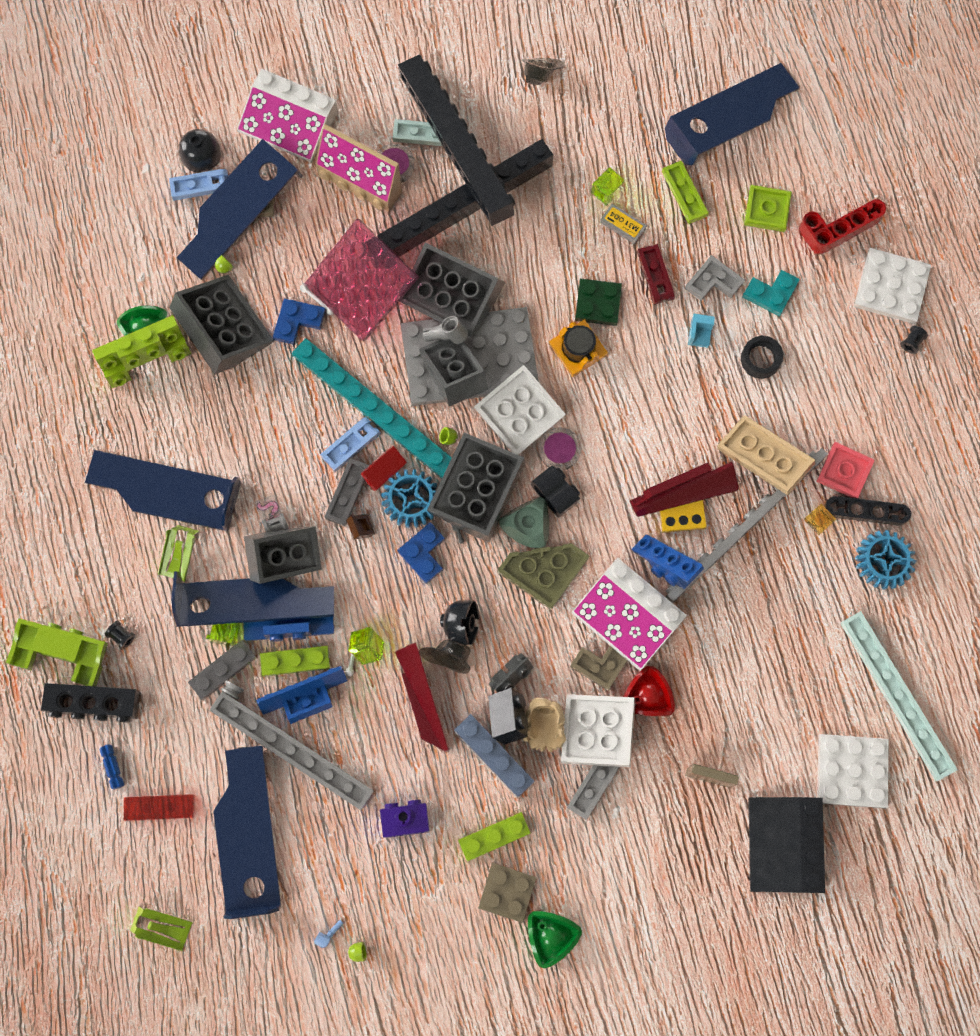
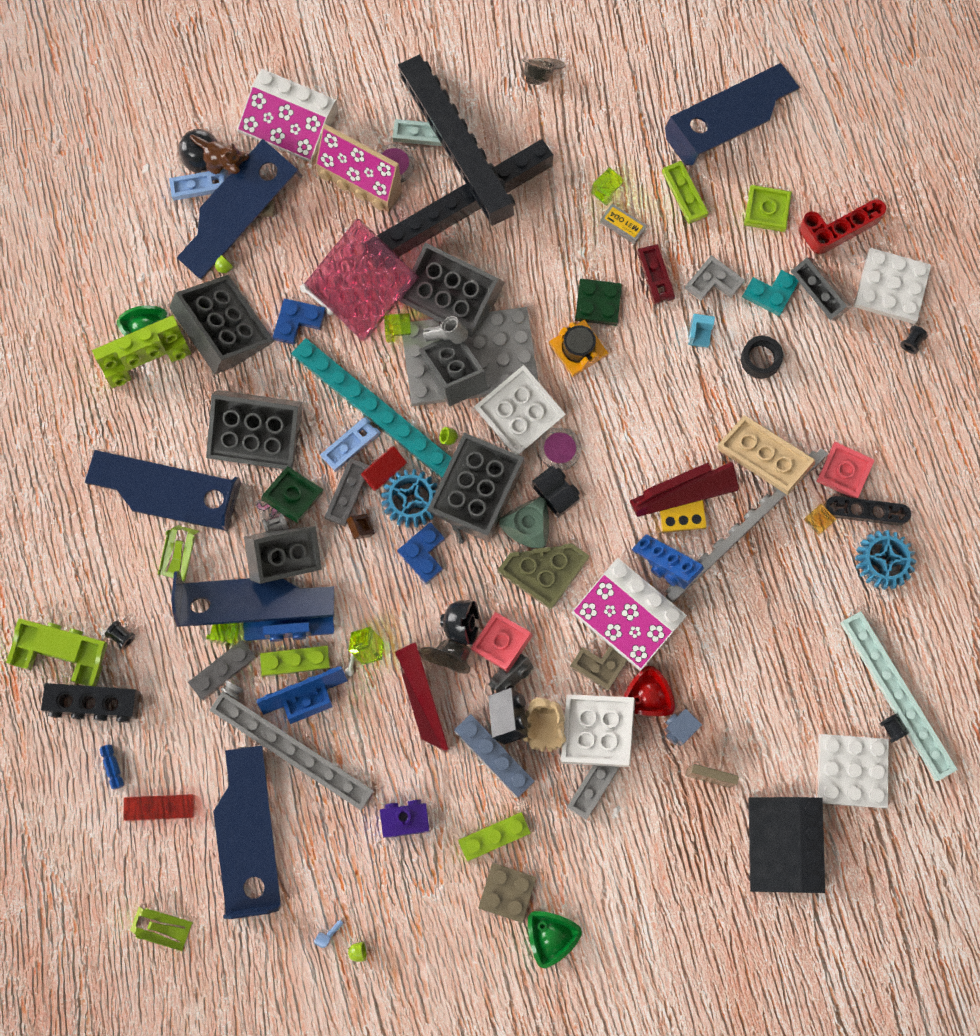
(220, 156): none -> reddish brown animal
(253, 429): none -> dark grey slope
(292, 494): none -> dark green plate
(396, 326): none -> clear neon green panel
(501, 642): none -> coral plate
(681, 727): none -> sand blue brick
(821, 288): none -> dark grey brick
(894, 728): none -> black bush

